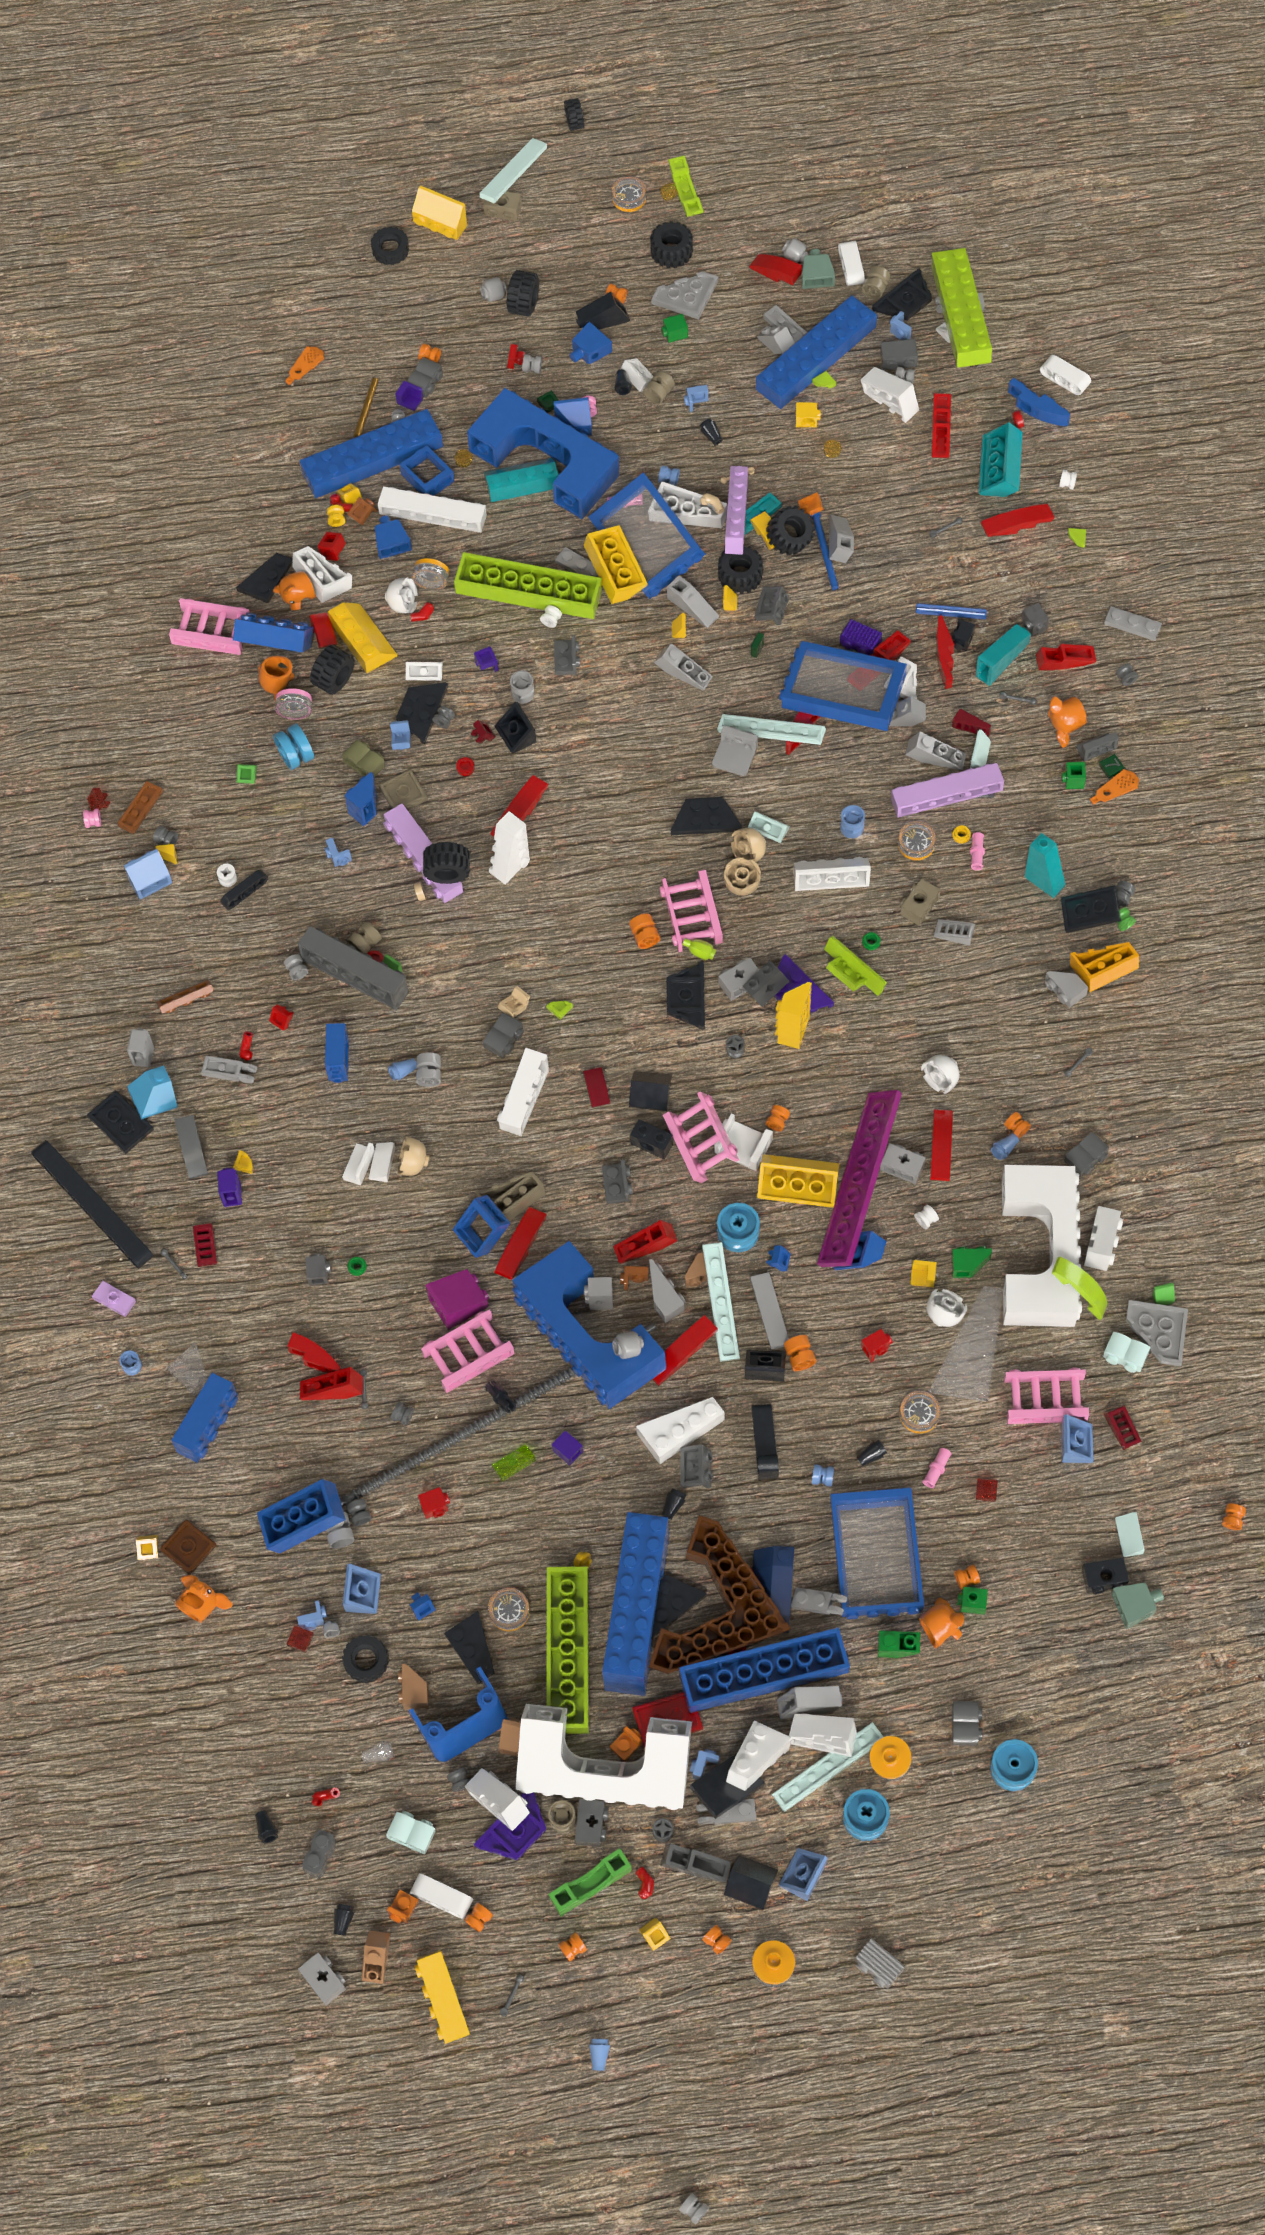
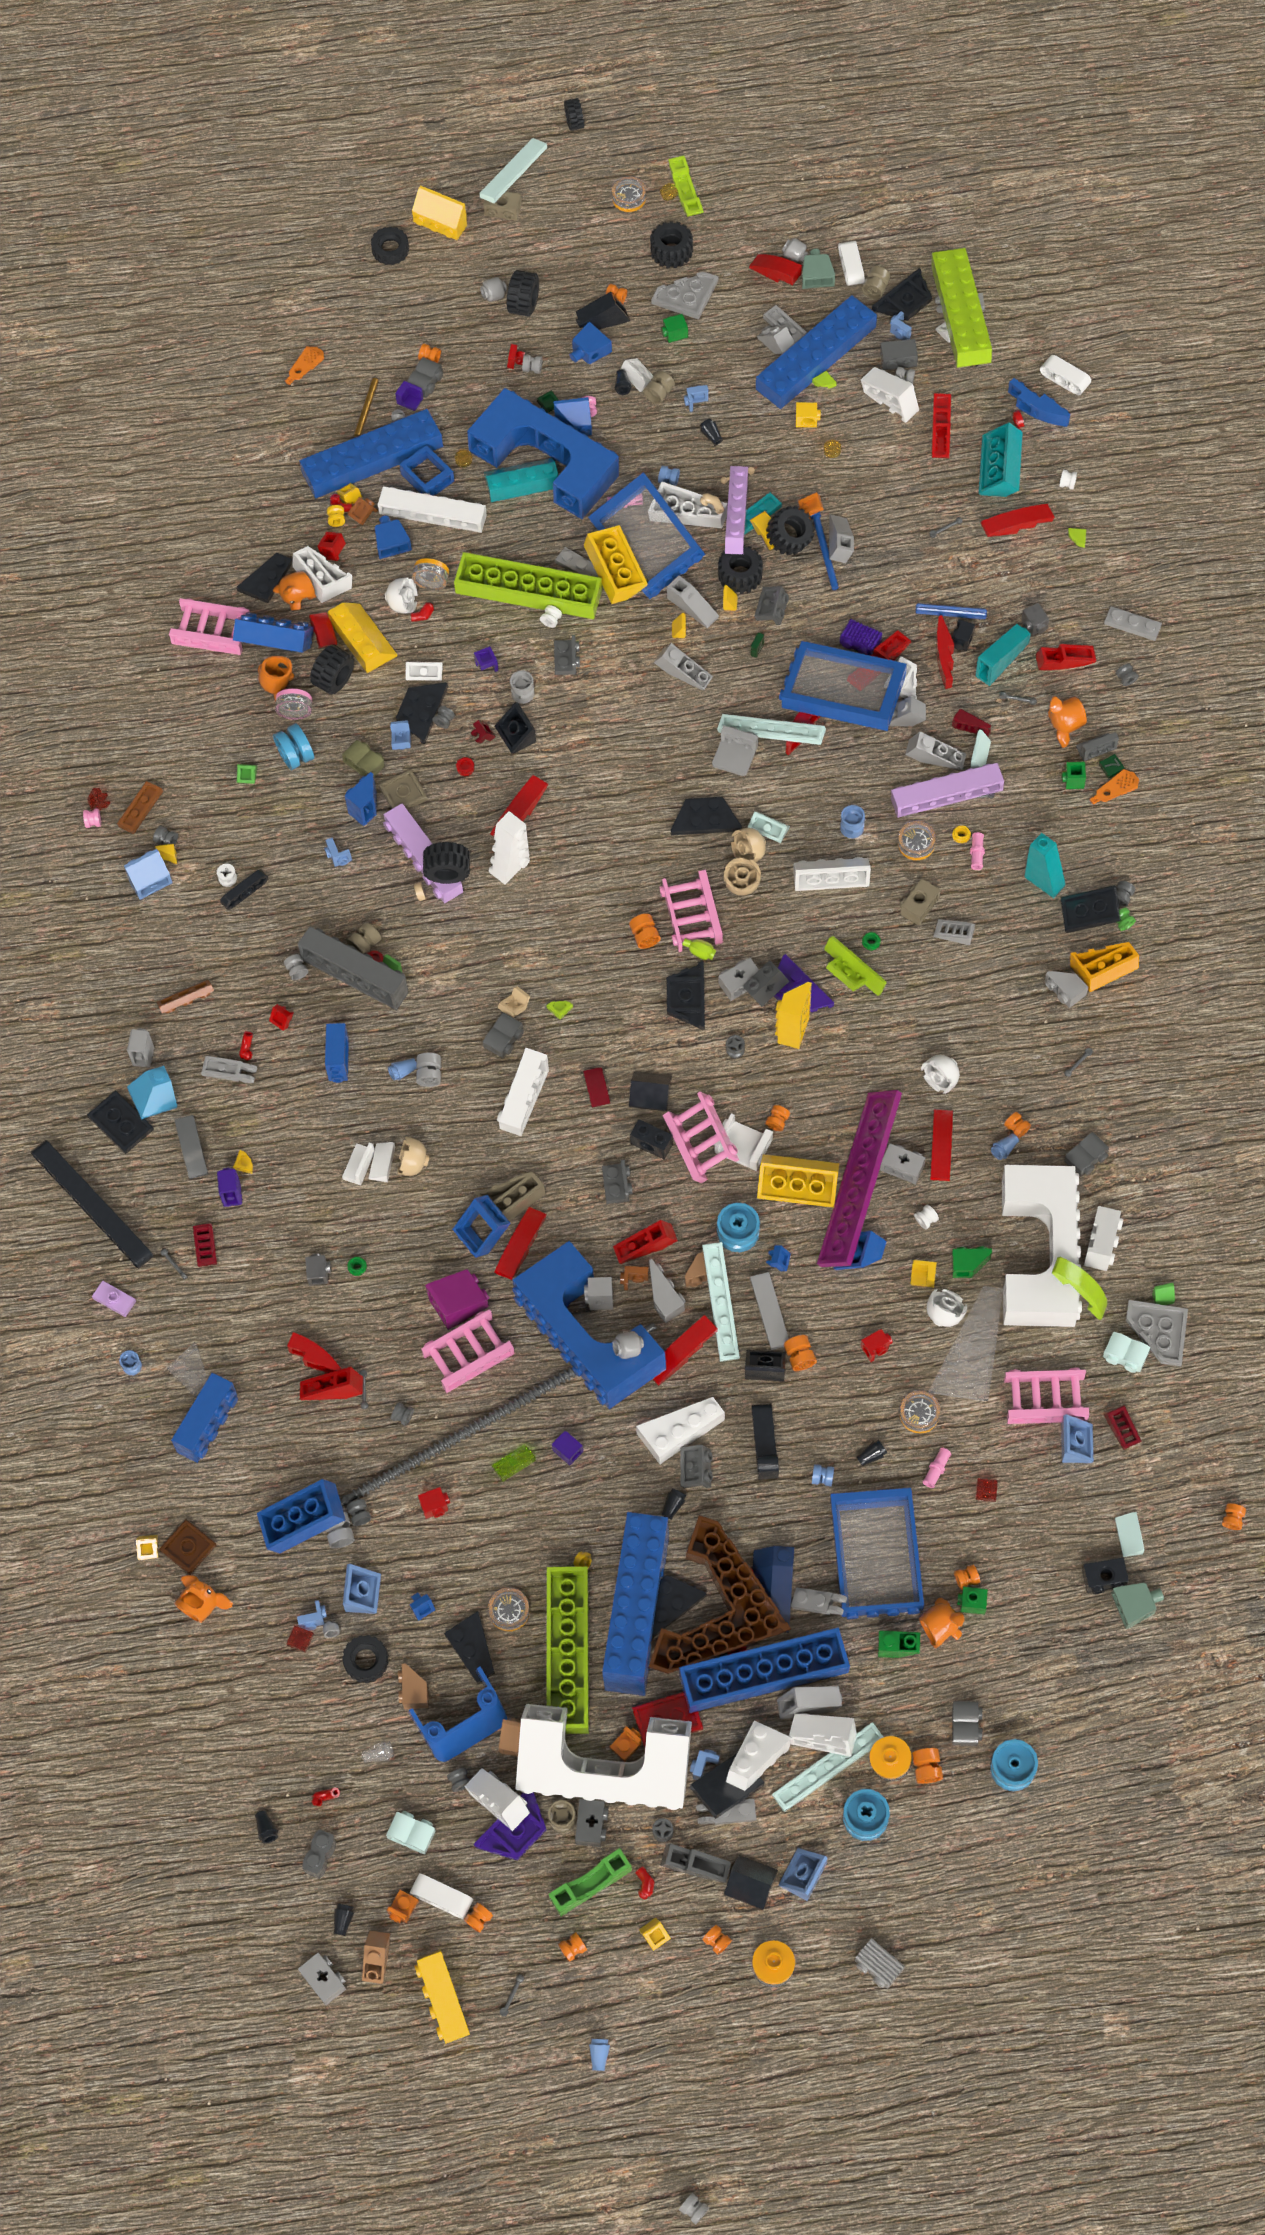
(500, 1396): black pin -> none
(927, 1765): none -> orange wheel

